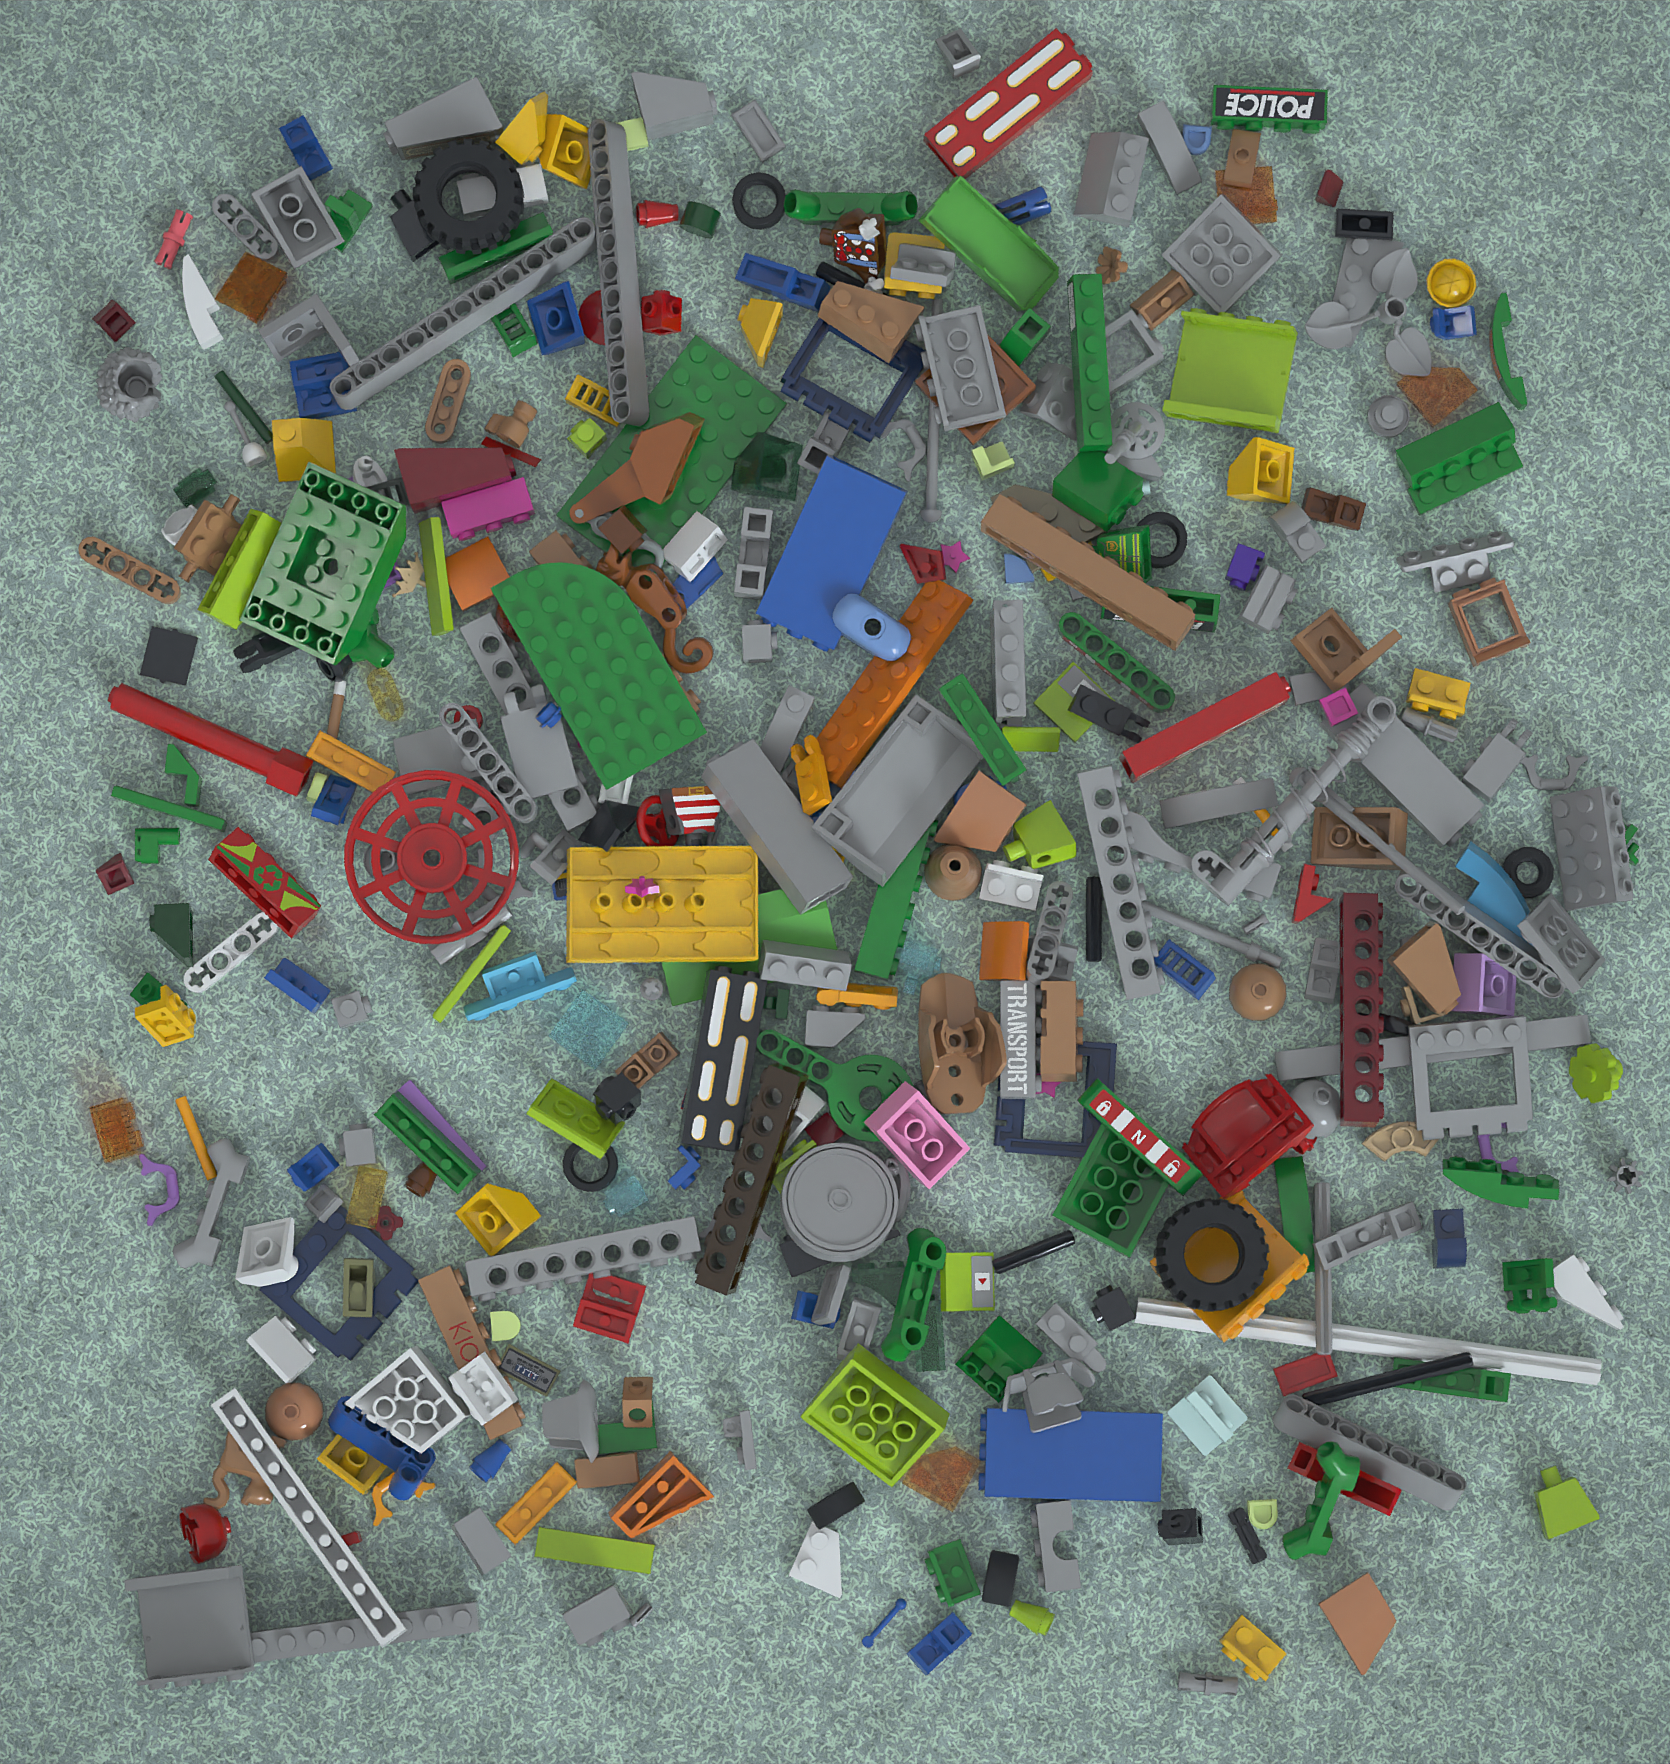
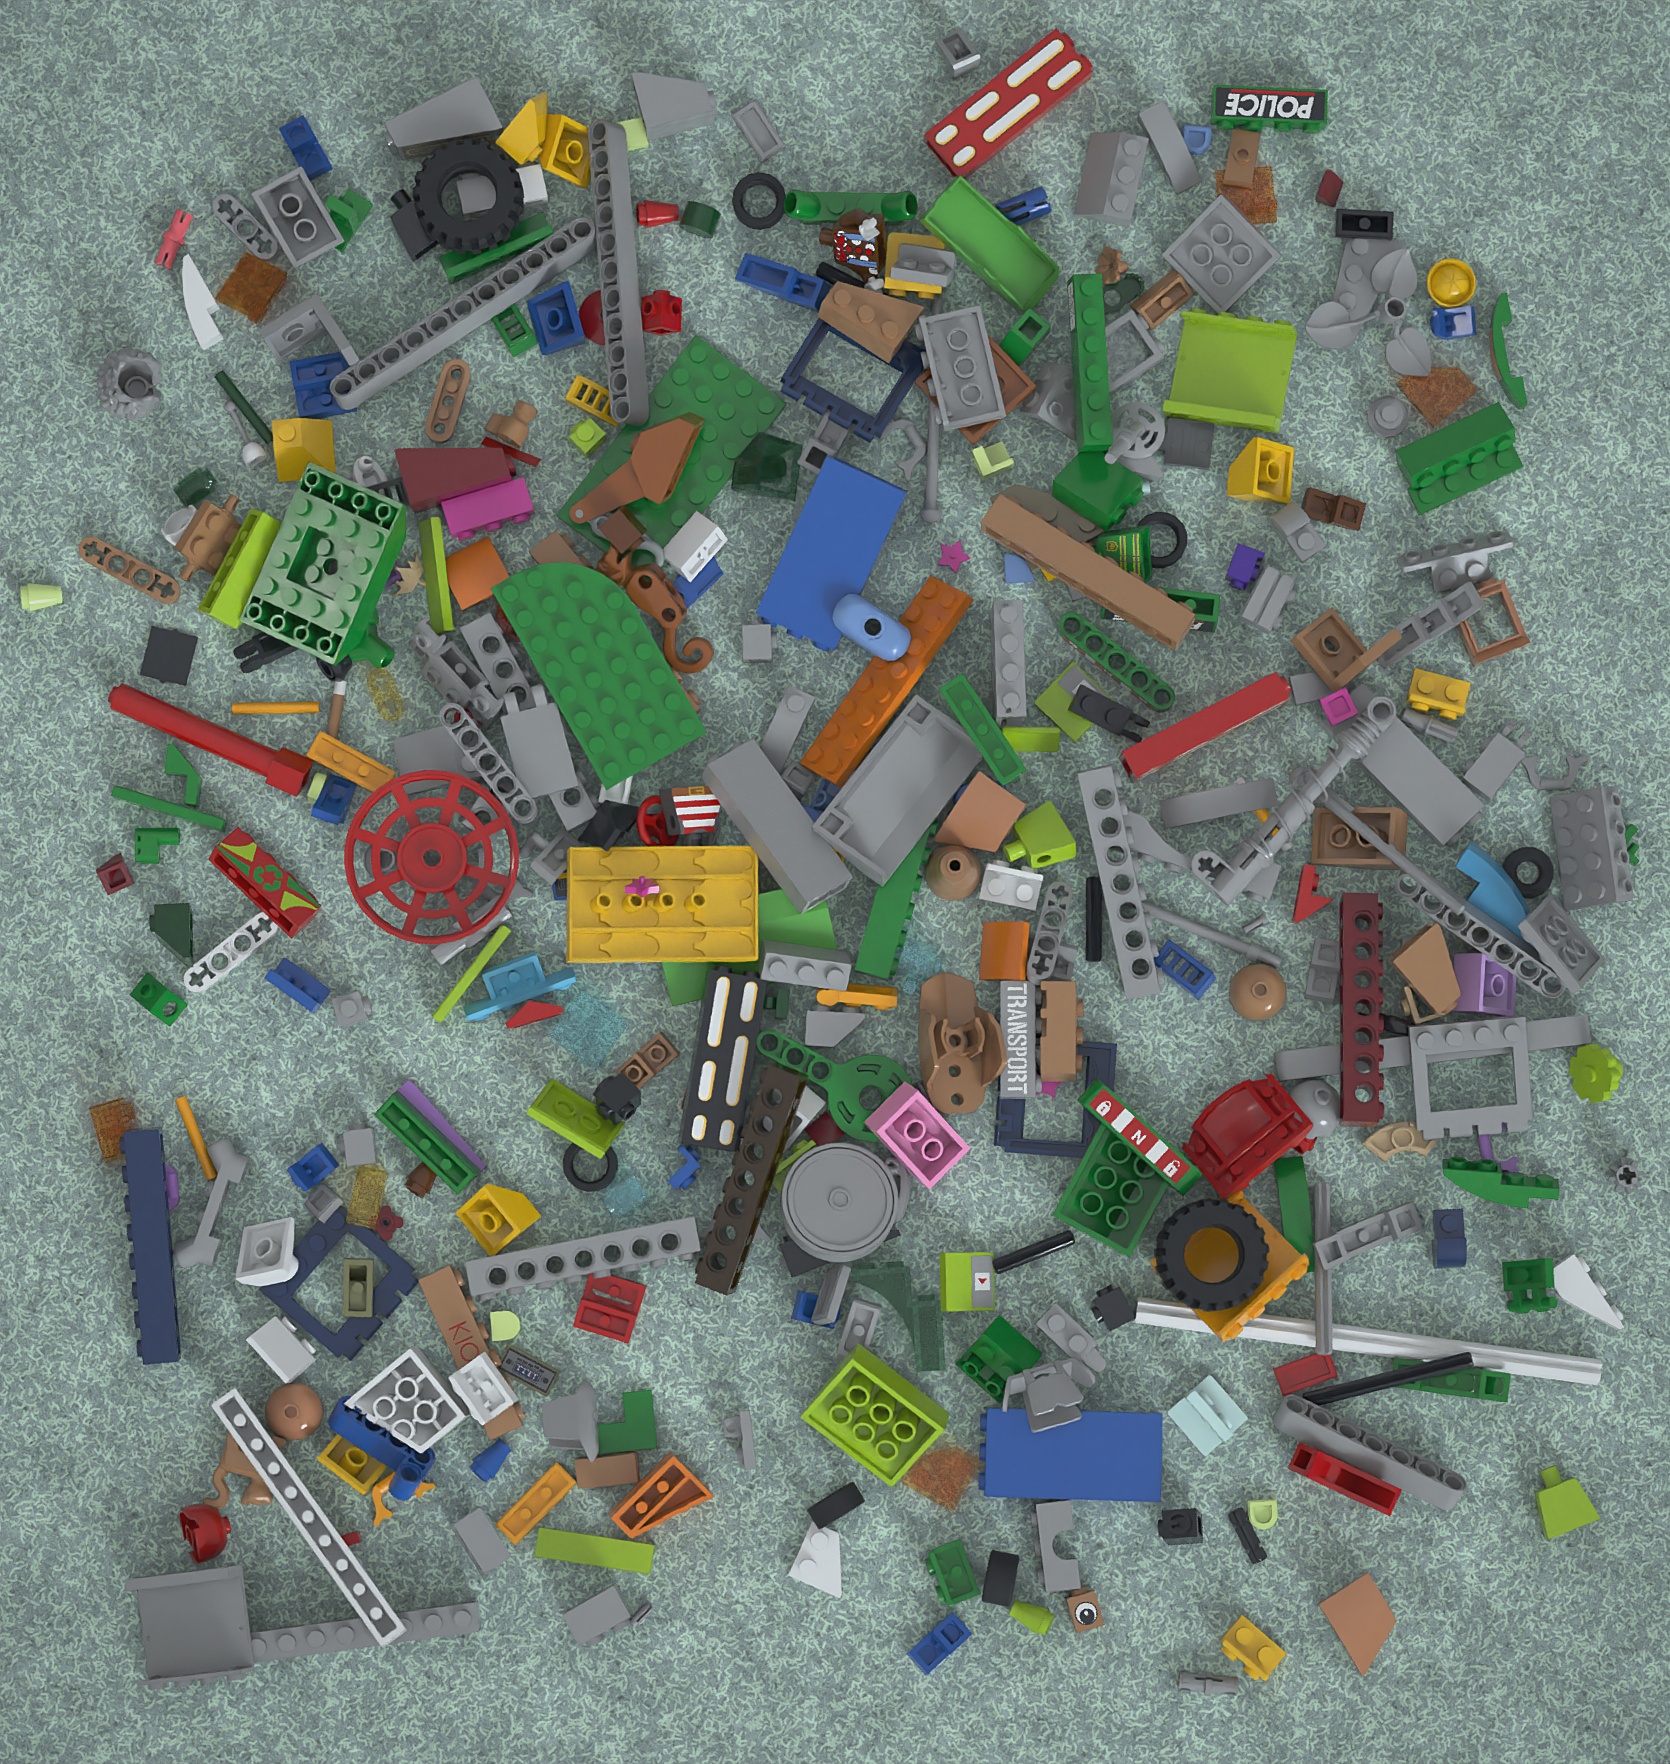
(39, 596): none -> yellowish green cone
(113, 320): dark red slope -> none
(151, 1245): none -> dark blue brick
(167, 1018): yellow bracket -> none
(275, 707): none -> light orange bar
(455, 675): none -> light grey bracket
(532, 1013): none -> red slope
(549, 715): blue plate -> none
(637, 1394): medium nougat bracket -> none
(651, 989): light grey axle -> none
(753, 553): light grey arch -> none
(759, 326): yellow slope -> none
(811, 775): light orange hinge -> none
(868, 1641): blue hinge -> none
(908, 1327): green plate -> none
(925, 563): red piece -> none
(1084, 1609): none -> medium nougat brick
(1128, 288): none -> dark green piece
(1187, 443): none -> dark grey piece
(1315, 1534): green plate -> none
(1432, 623): none -> light grey slope

